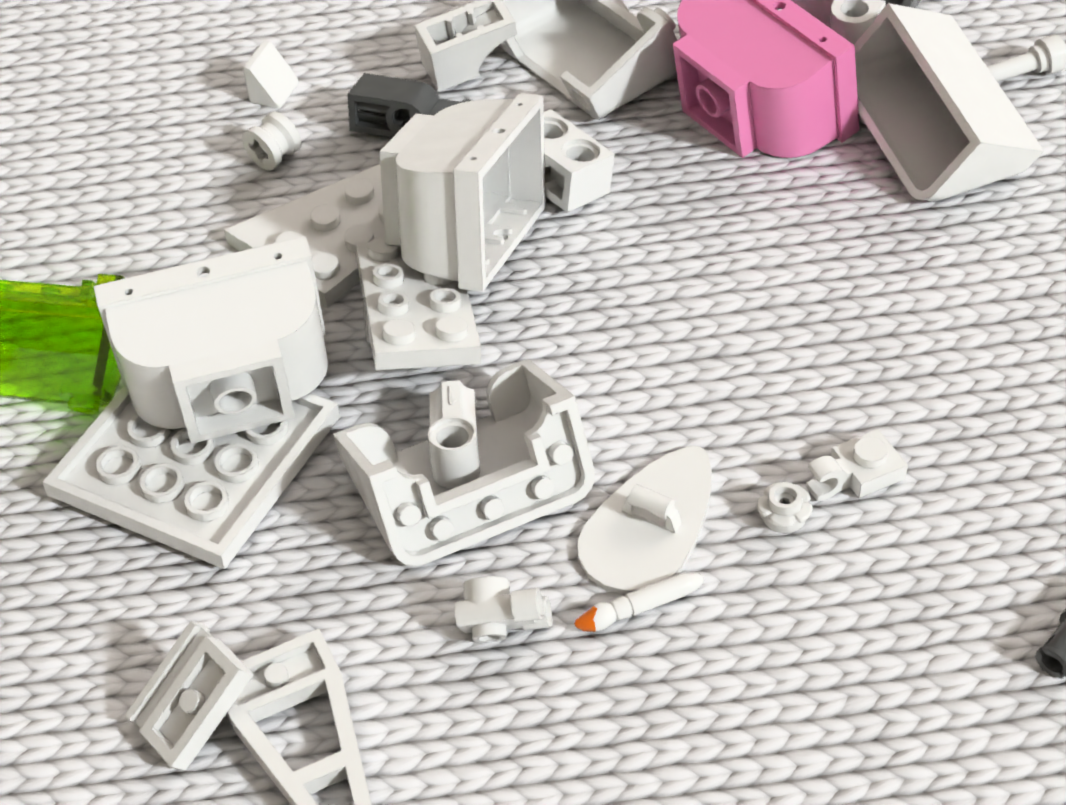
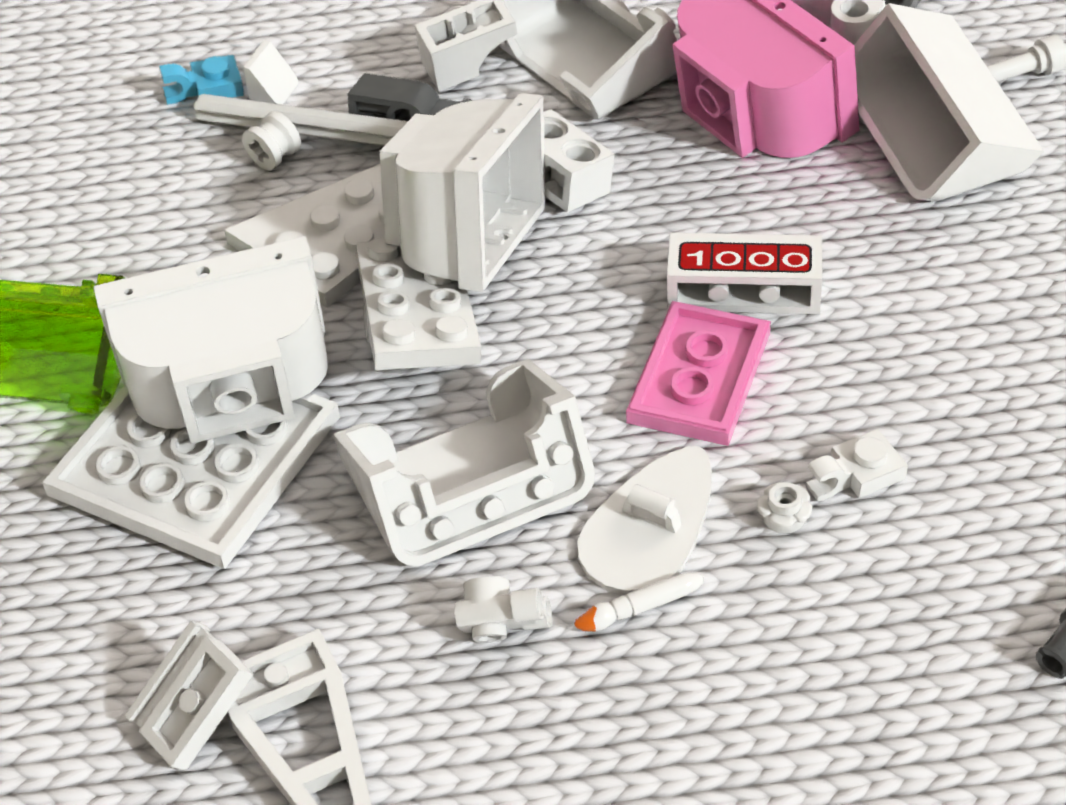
(209, 76): none -> medium azure plate
(306, 120): none -> white axle
(453, 435): white piece -> none
(699, 373): none -> bright pink tile
(746, 272): none -> white brick

